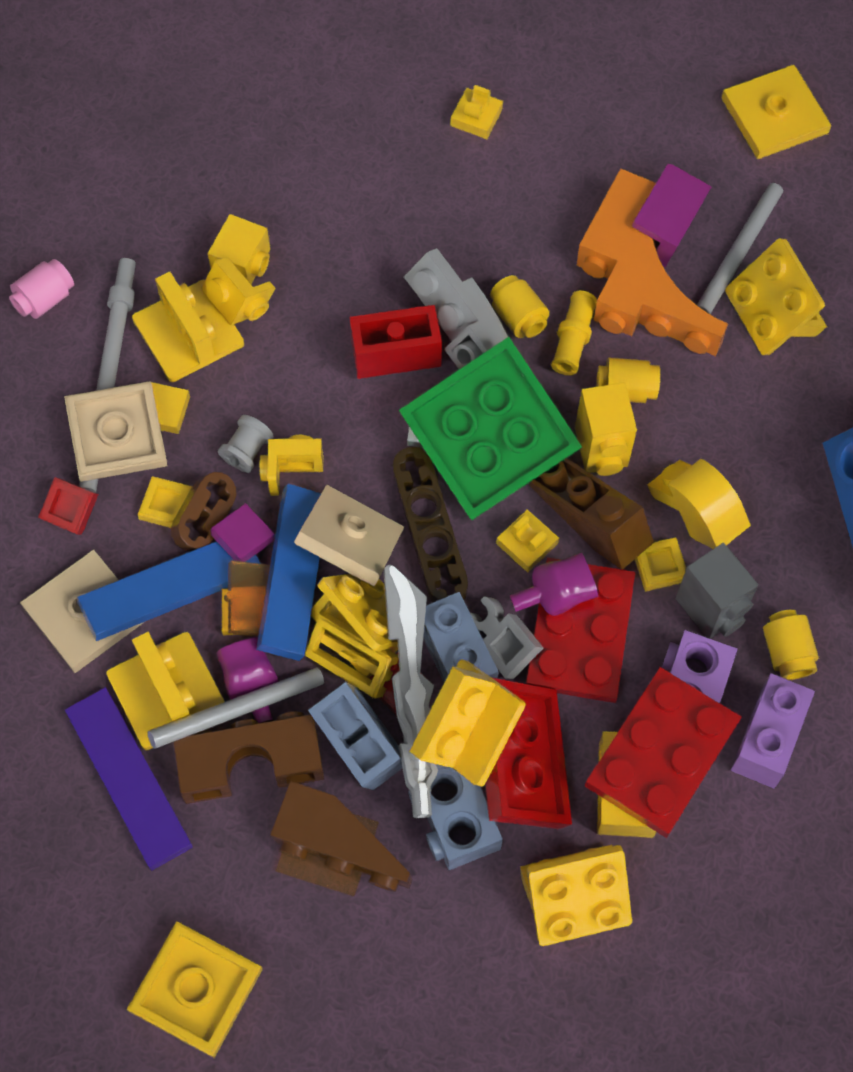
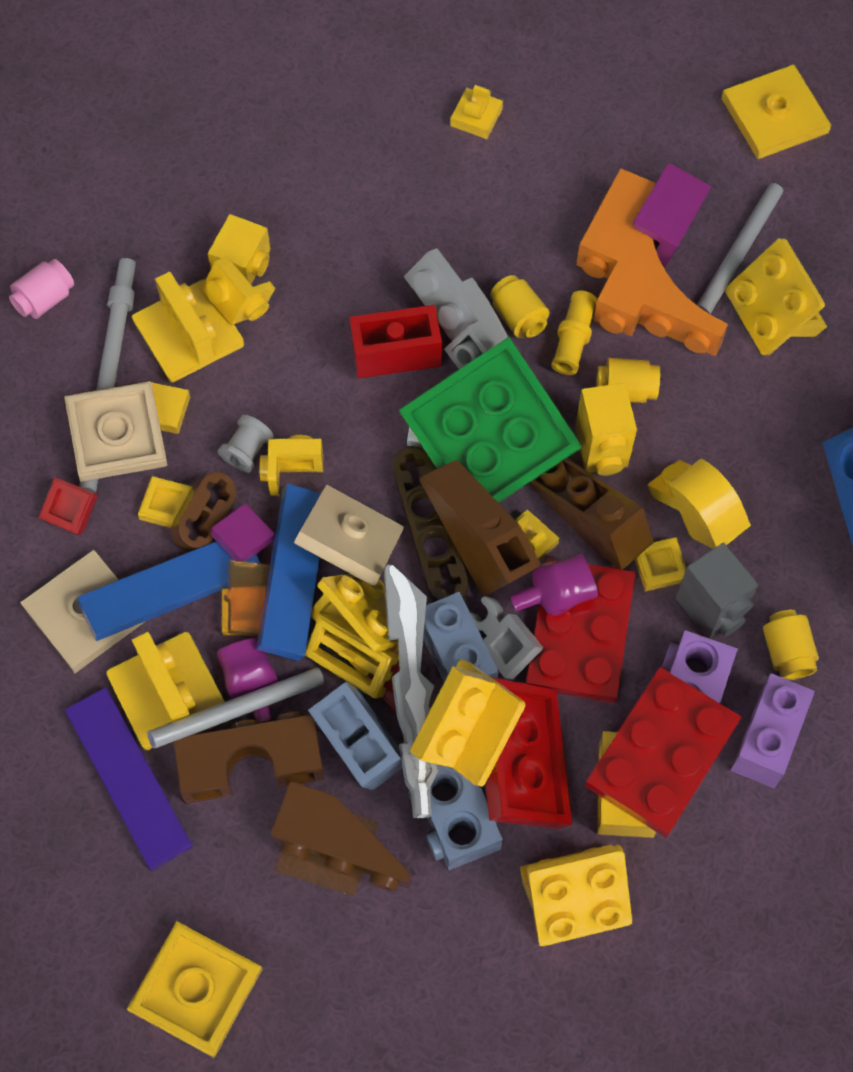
(480, 528): none -> reddish brown slope

